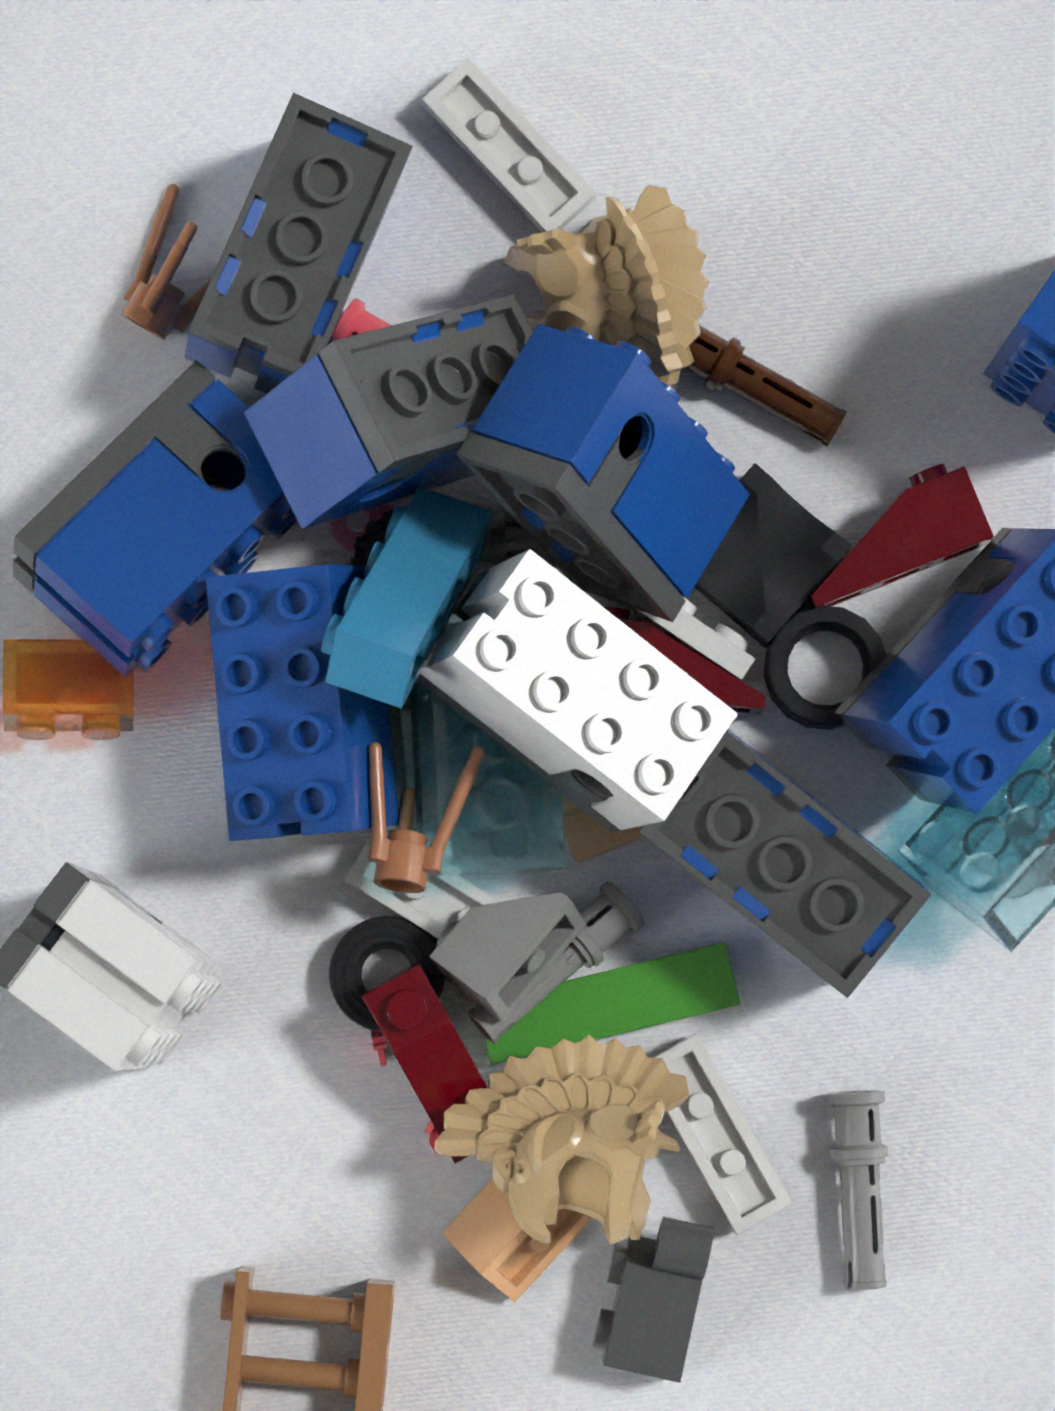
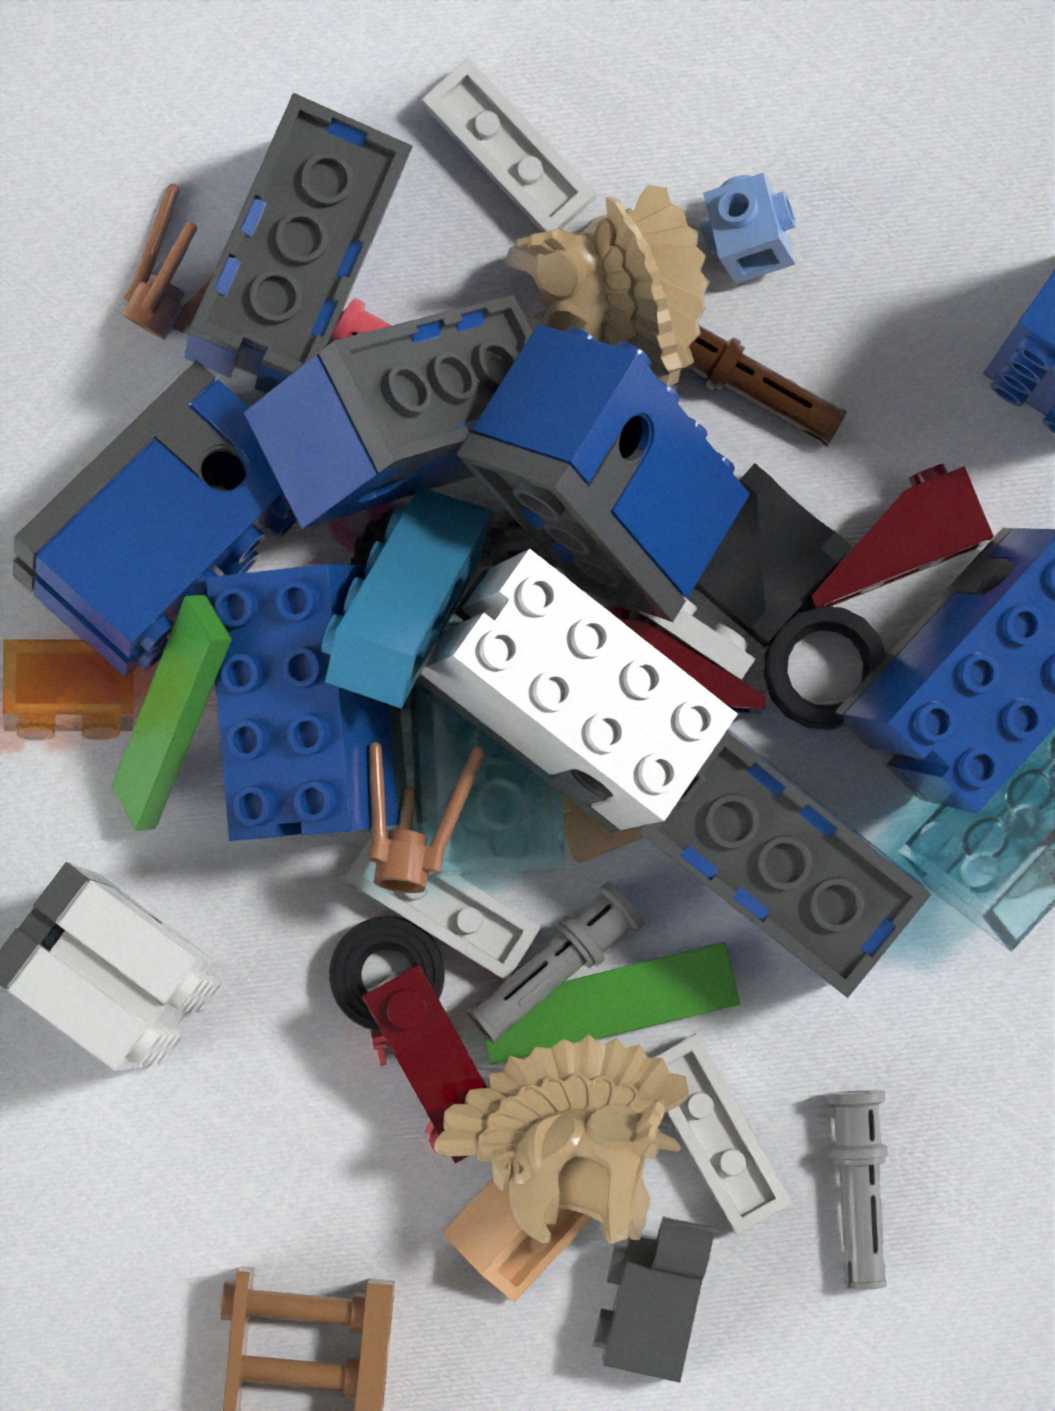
(171, 711): none -> bright green tile
(506, 948): light grey slope -> none
(748, 227): none -> light blue brick

